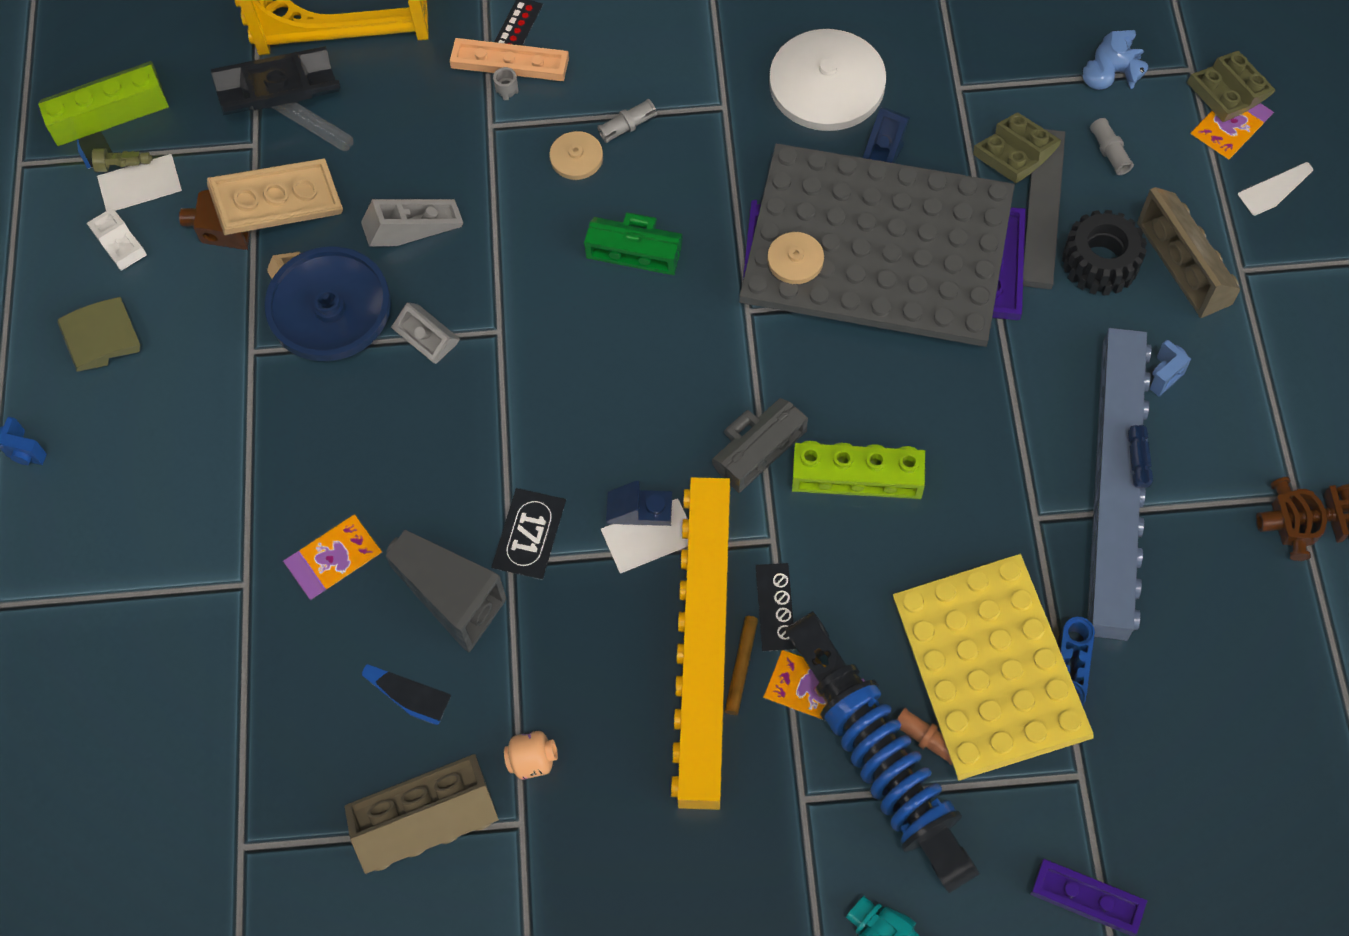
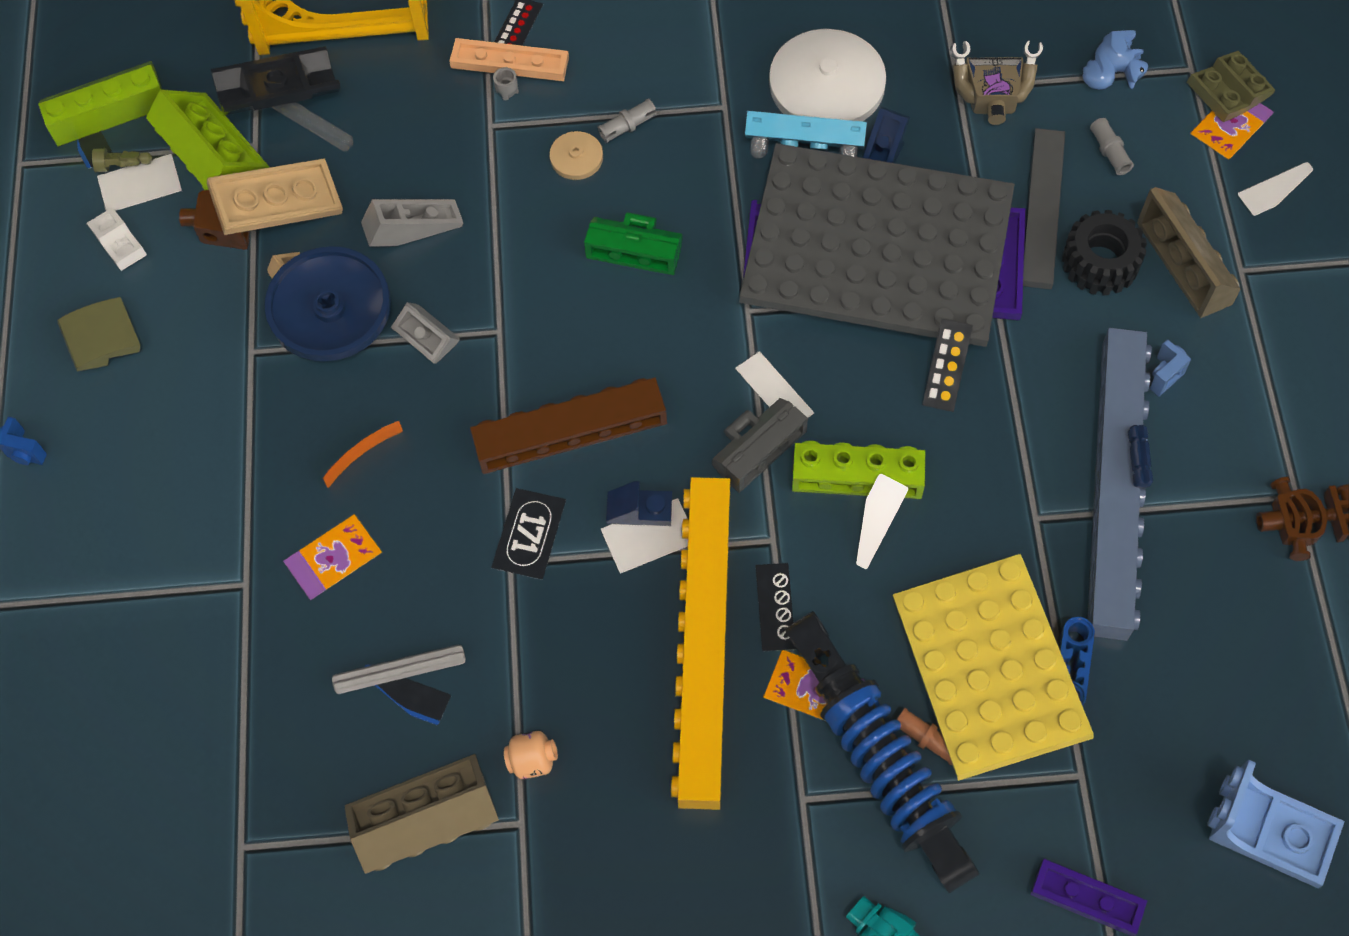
(202, 135): none -> lime slope
(359, 449): none -> orange sticker
(398, 669): none -> light grey axle
(450, 586): dark grey slope -> none
(569, 425): none -> reddish brown brick
(741, 665): pearl gold bar -> none
(769, 383): none -> white sticker
(795, 258): tan piece -> none
(805, 130): none -> medium azure piece
(878, 514): none -> white sticker
(947, 365): none -> black sticker
(994, 84): none -> dark tan torso
(1017, 147): olive slope -> none
(1274, 828): none -> light blue bracket

